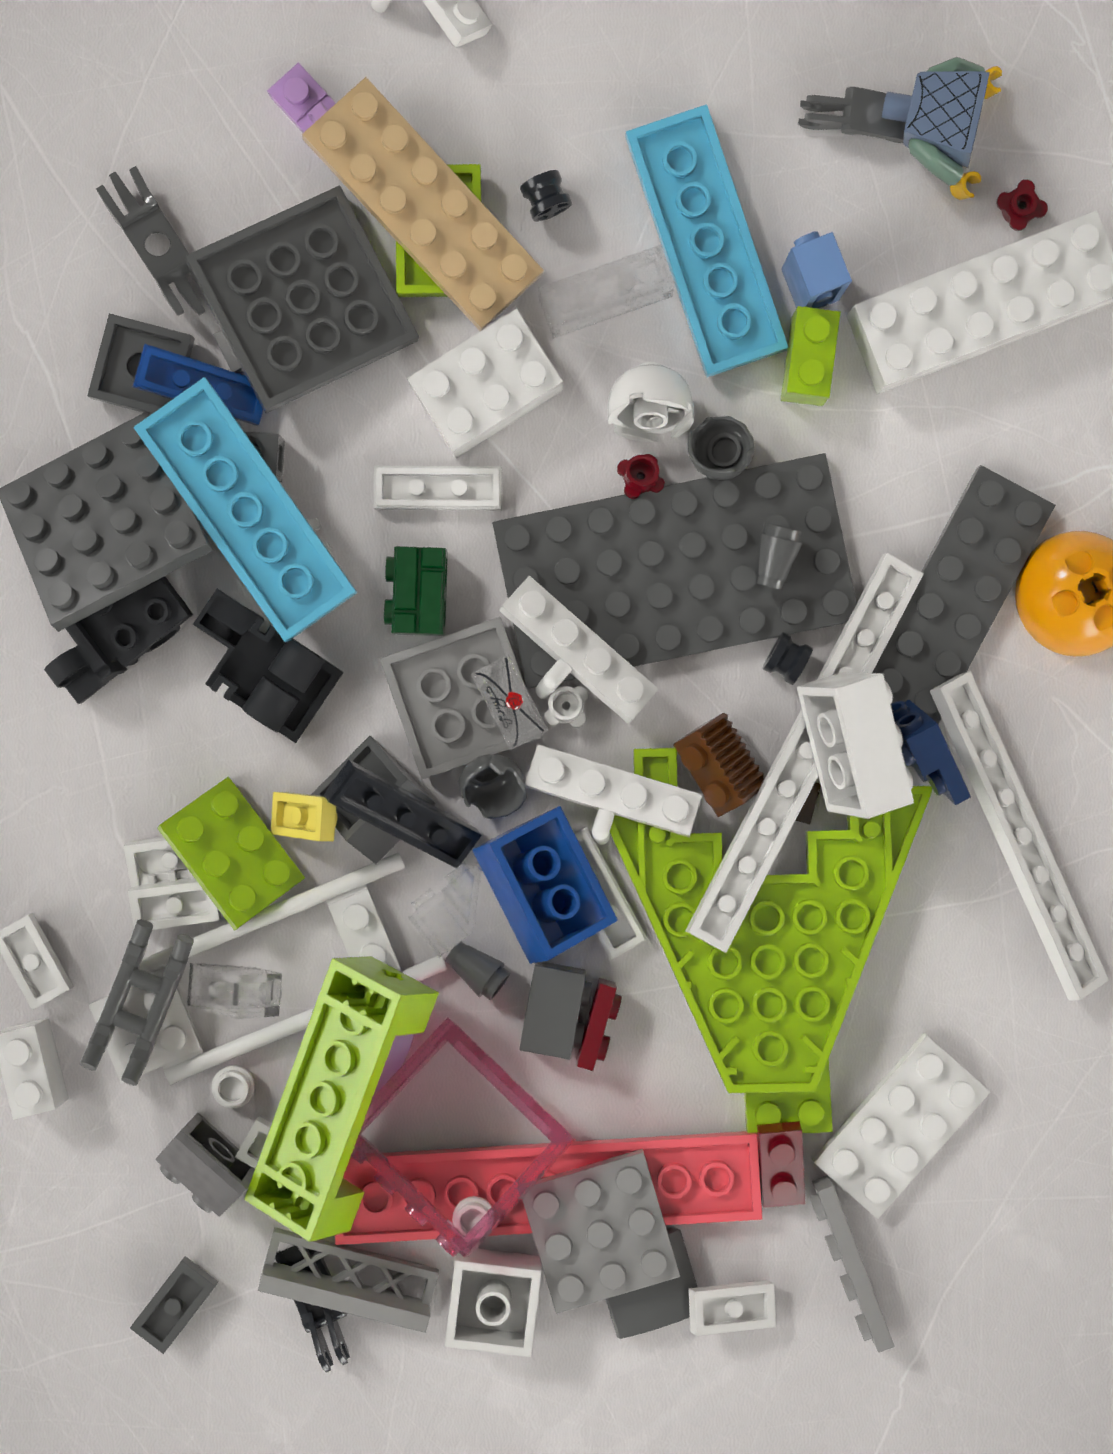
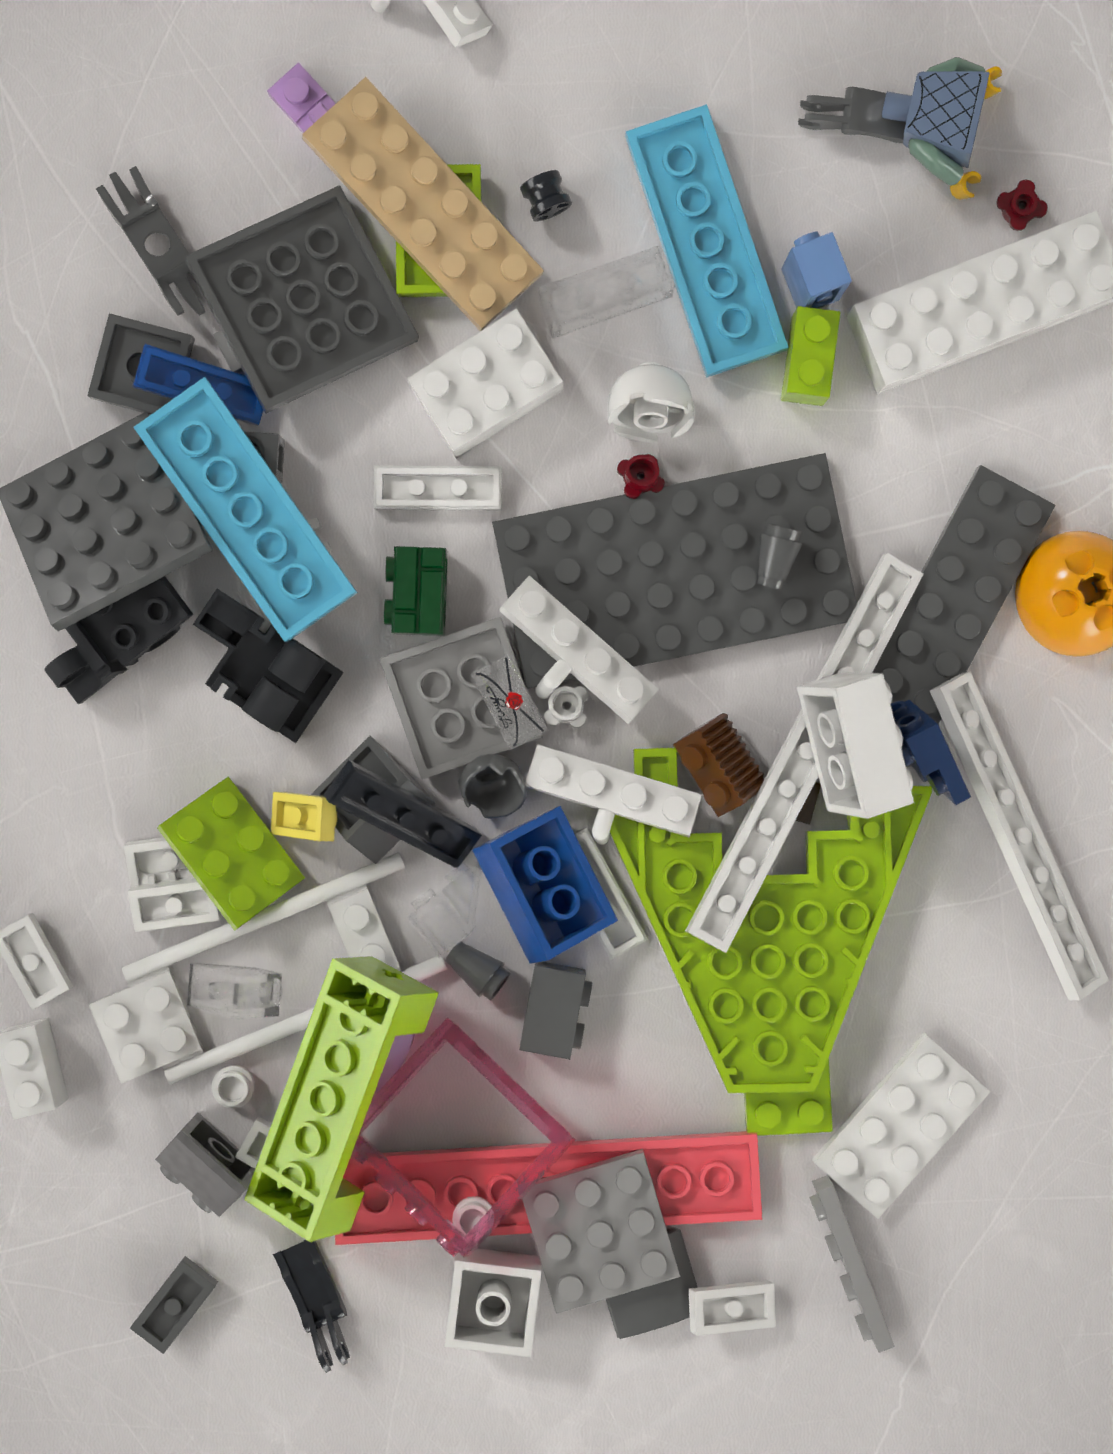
(114, 1015): dark grey piece -> none
(344, 1295): light grey fence -> none
(603, 1007): dark red plate -> none
(721, 447): dark grey hair -> none
(781, 1164): plate -> none
(787, 658): black wheel -> none

